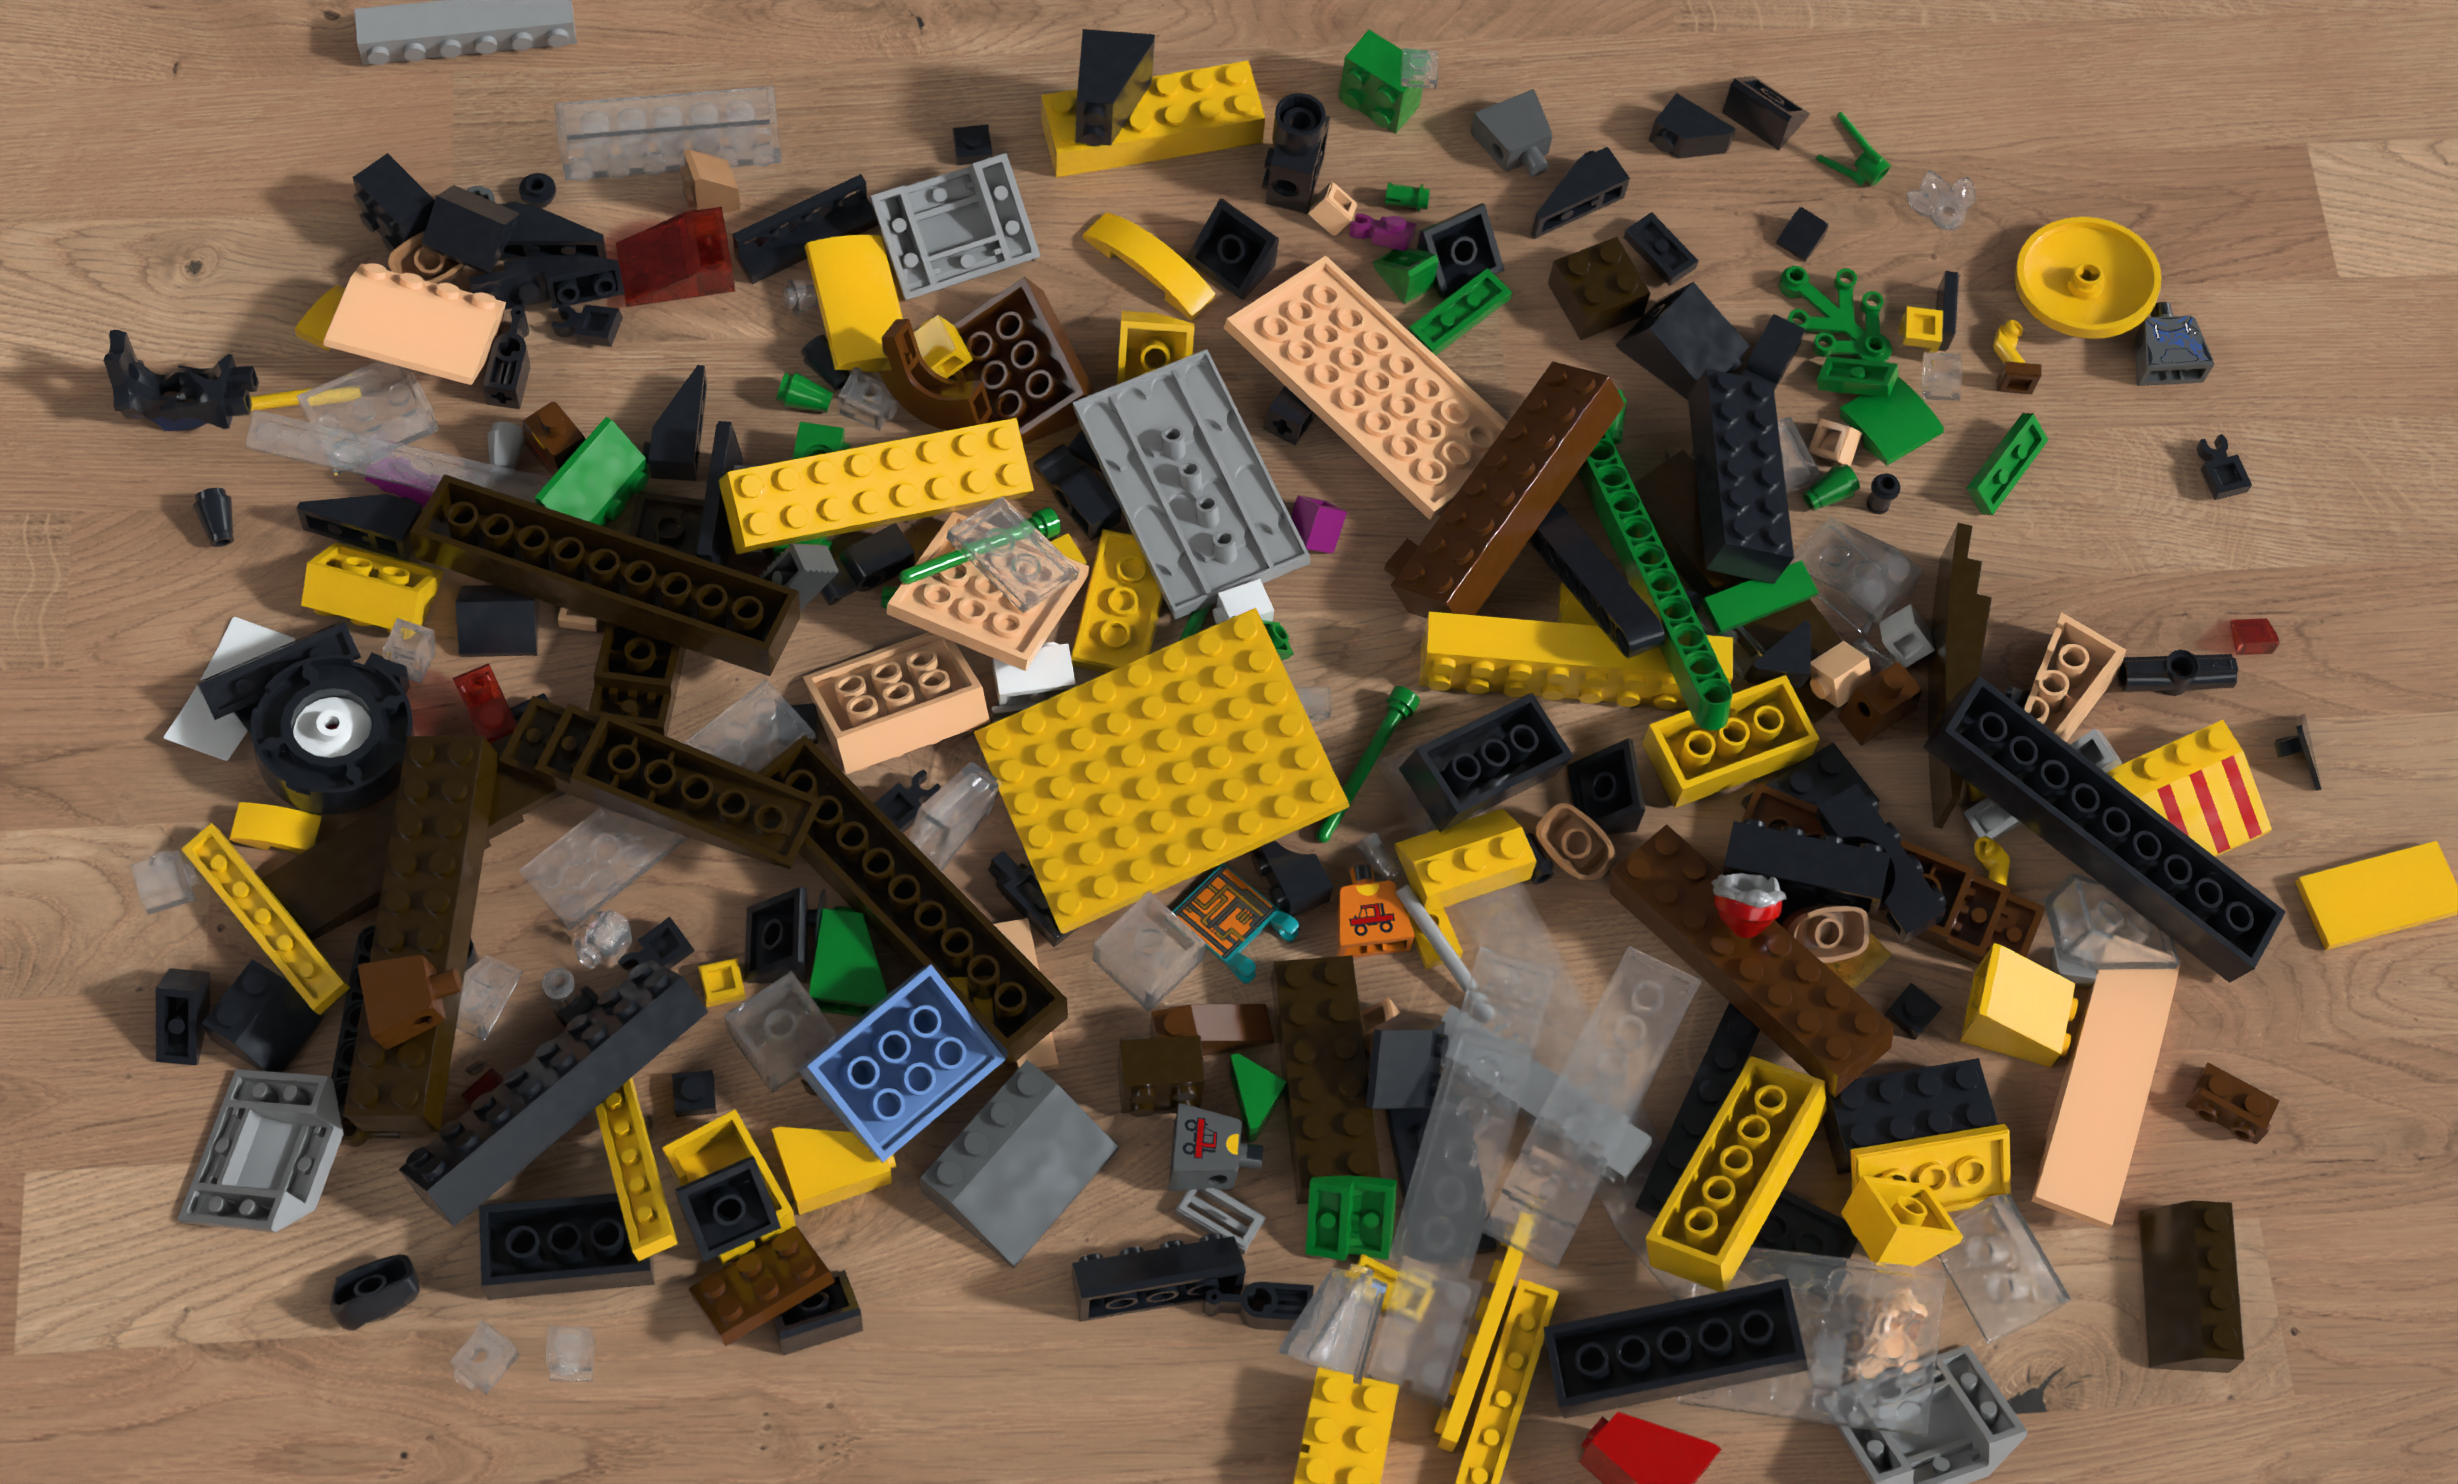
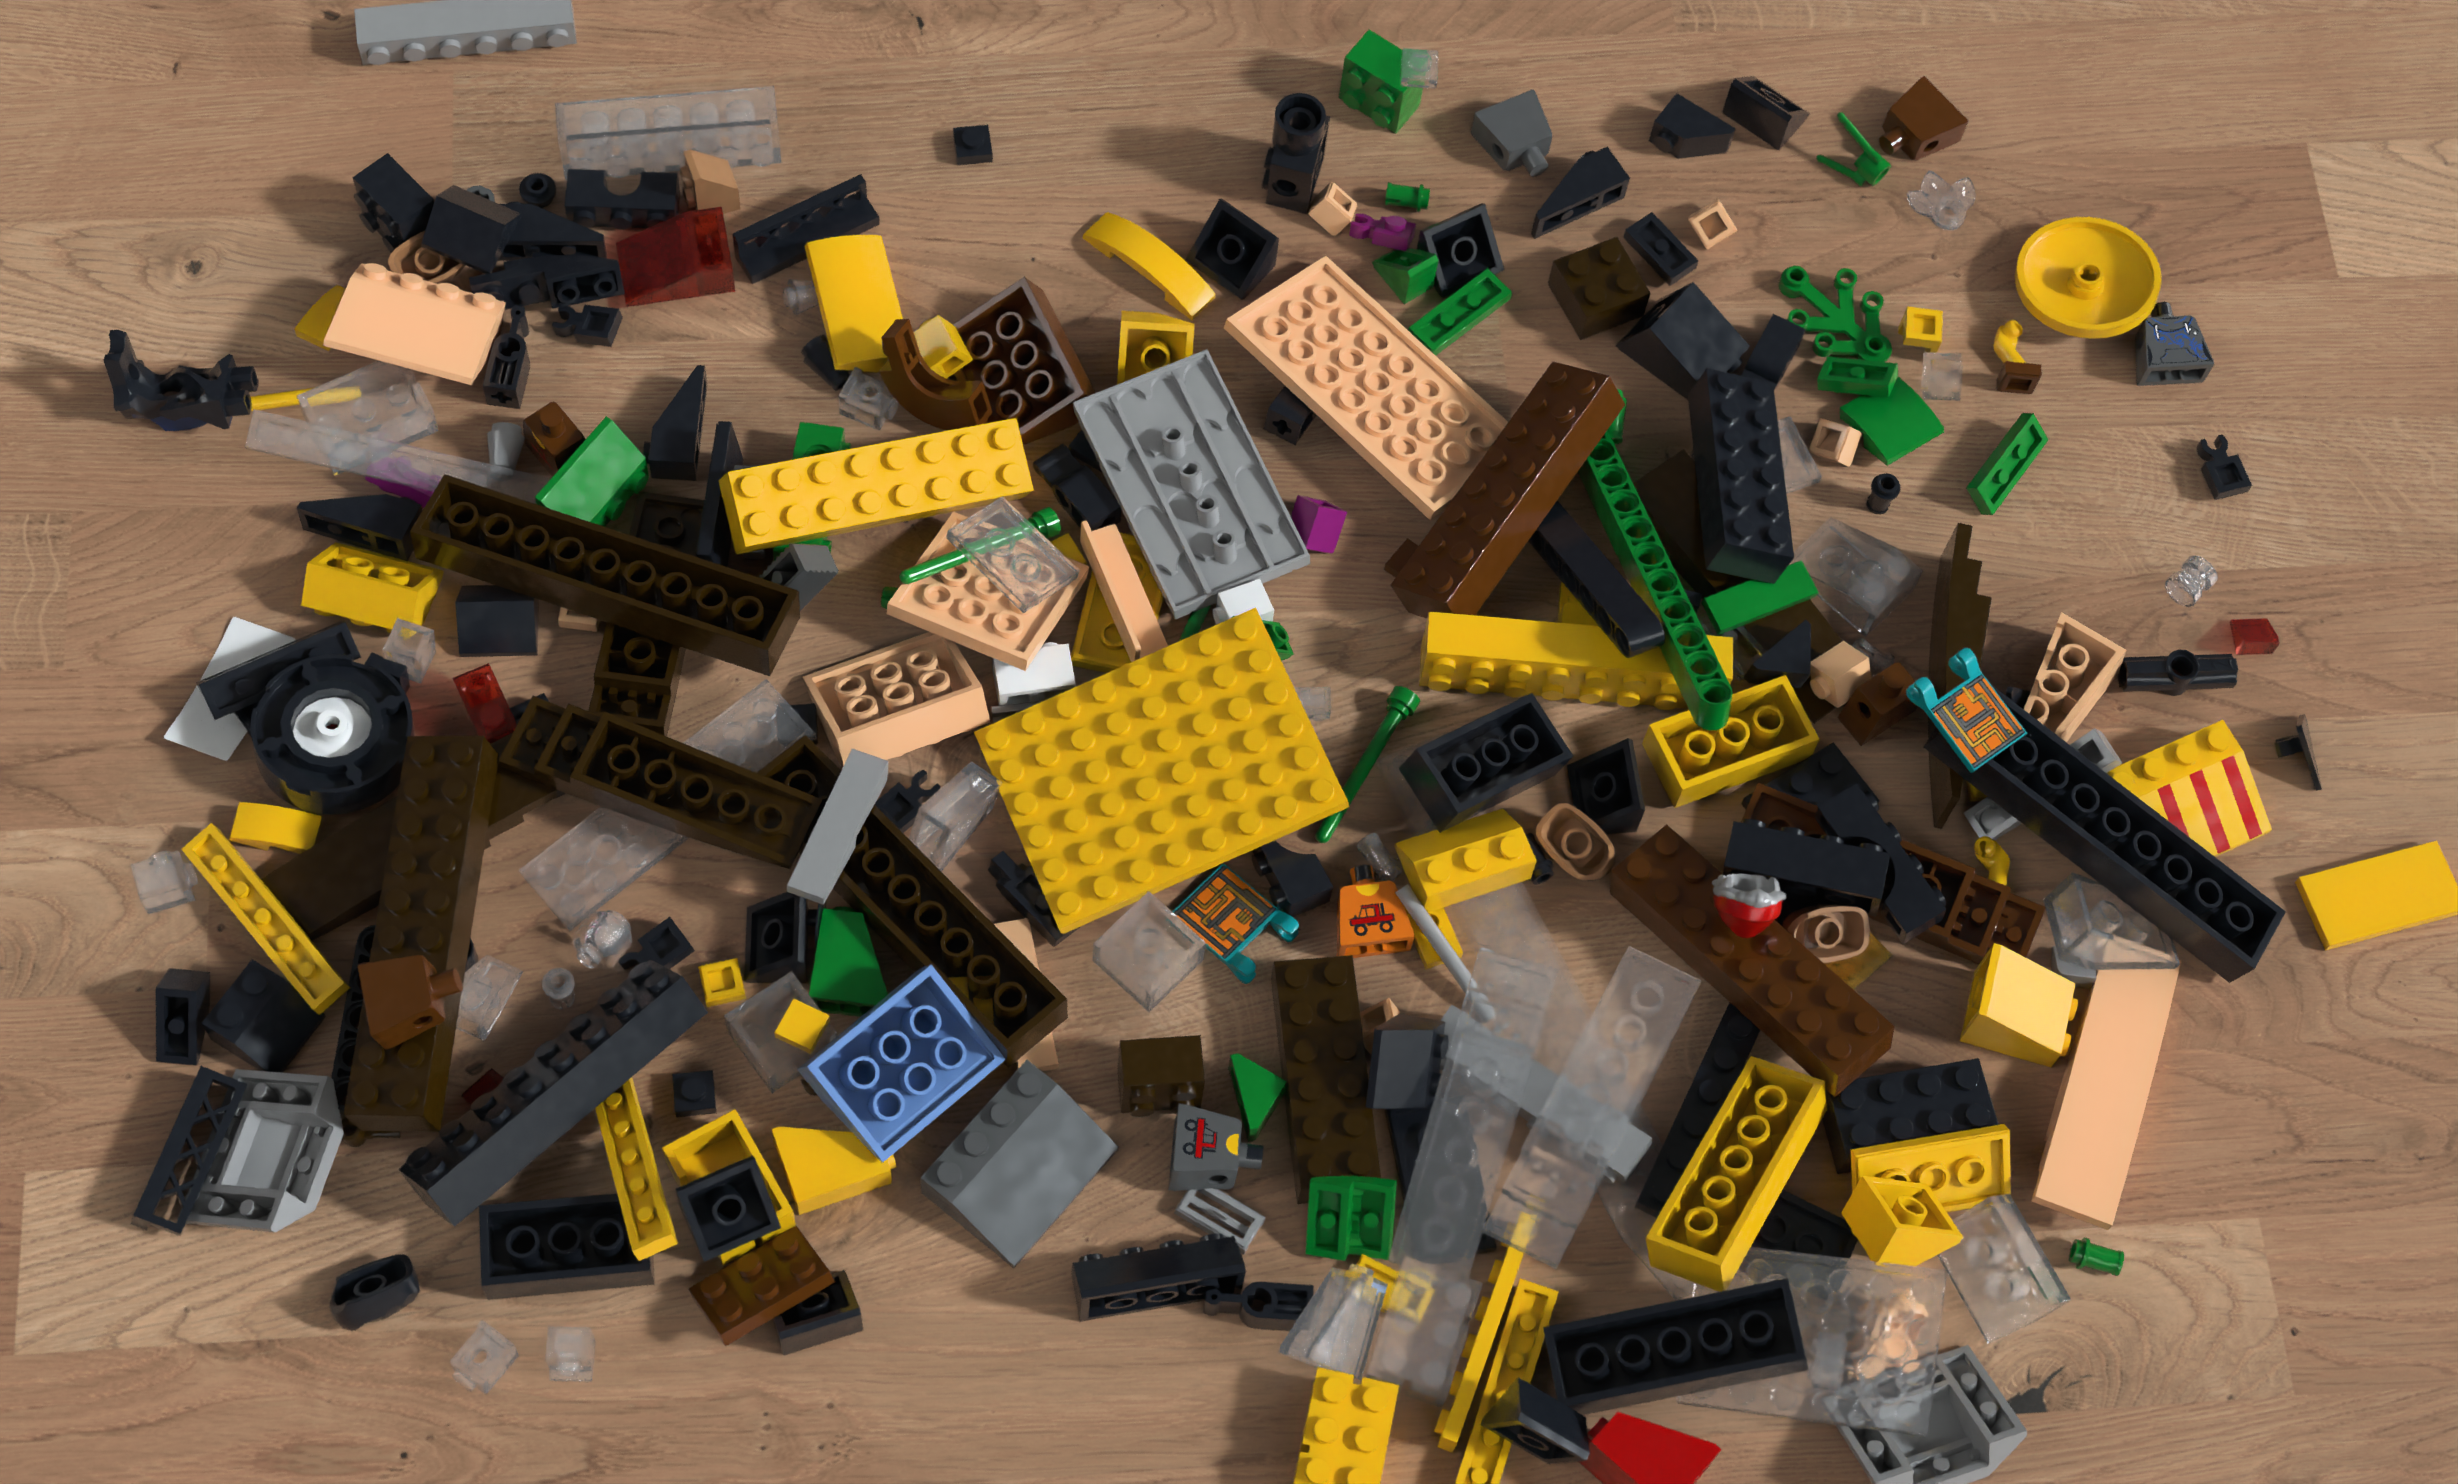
(174, 1146): none -> black fence
(215, 515): black cone -> none
(578, 1006): black bush -> none
(594, 206): none -> black arch
(802, 1026): none -> yellow tile
(803, 393): green cone -> none
(838, 826): none -> light grey slope
(870, 563): black piece -> none
(955, 227): light grey slope -> none
(1111, 82): black slope -> none
(1122, 590): none -> light nougat panel
(1174, 118): yellow brick -> none
(1220, 1025): reddish brown slope -> none
(1539, 1424): none -> black slope
(1712, 223): none -> light nougat slope
(1803, 234): black slope -> none
(1832, 487): green cone -> none
(1906, 636): white panel -> none
(1913, 1011): black plate -> none
(1922, 122): none -> reddish brown torso
(1947, 302): black tile -> none
(1970, 715): none -> flag
(2095, 1256): none -> green pin
(2187, 585): none -> clear wheel
(2191, 1287): dark brown slope -> none
(2232, 1104): reddish brown bracket -> none

